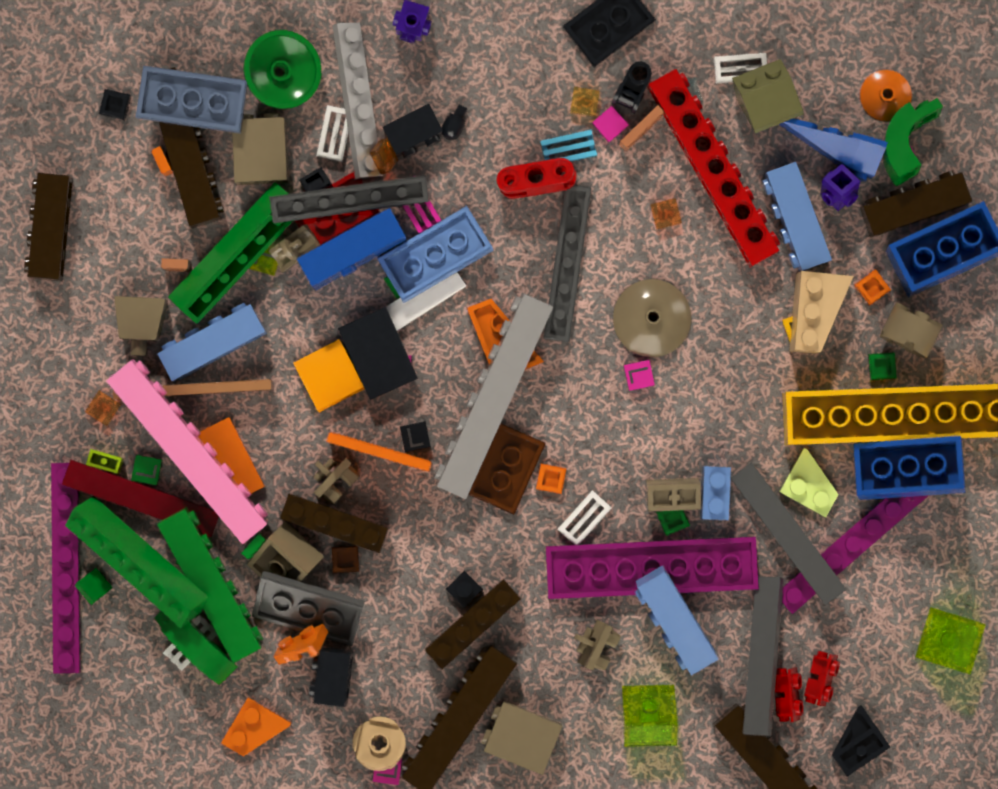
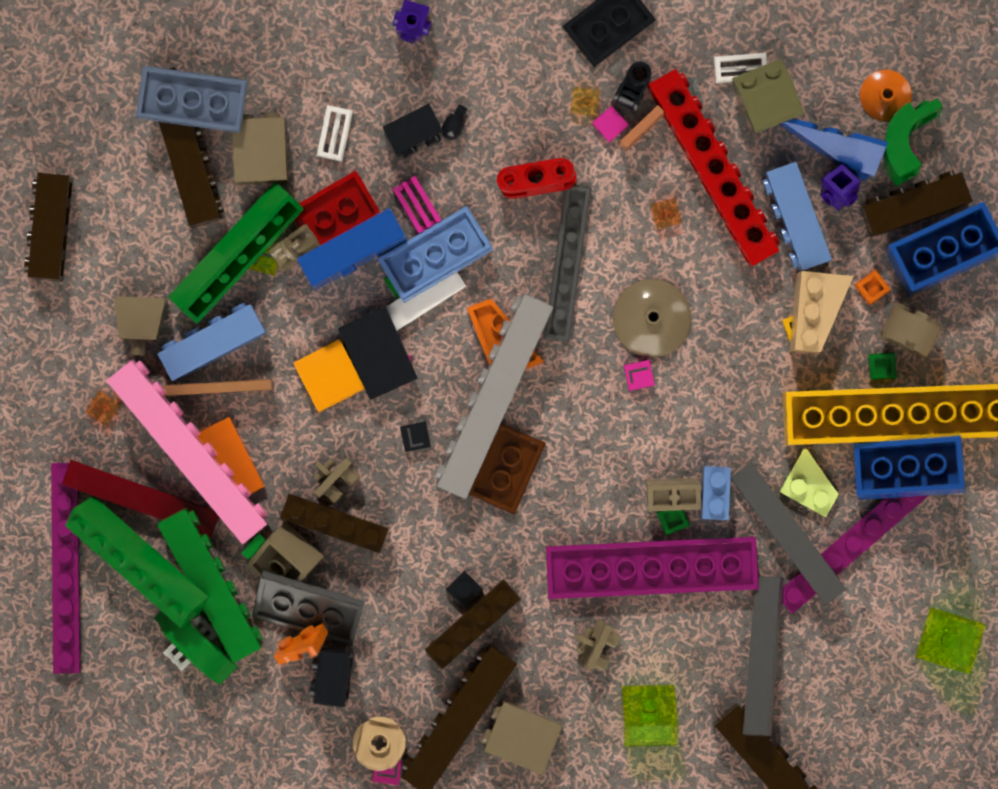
(93, 586): green tile -> none
(104, 461): lime piece -> none
(114, 104): black tile -> none
(146, 470): green tile -> none
(162, 161): orange tile -> none
(178, 265): nougat tile -> none
(253, 727): orange wing -> none
(299, 65): green dish -> none
(316, 180): black tile -> none
(345, 559): reddish brown tile -> none
(348, 199): dark grey tile -> none
(356, 98): light grey plate -> none
(379, 451): orange tile -> none
(383, 156): clear orange tile -> none
(551, 478): orange tile -> none
(590, 143): medium azure tile -> none
(599, 501): white tile -> none
(677, 621): medium blue brick -> none
(790, 704): red hinge -> none
(821, 688): red hinge -> none
(859, 743): black wing -> none

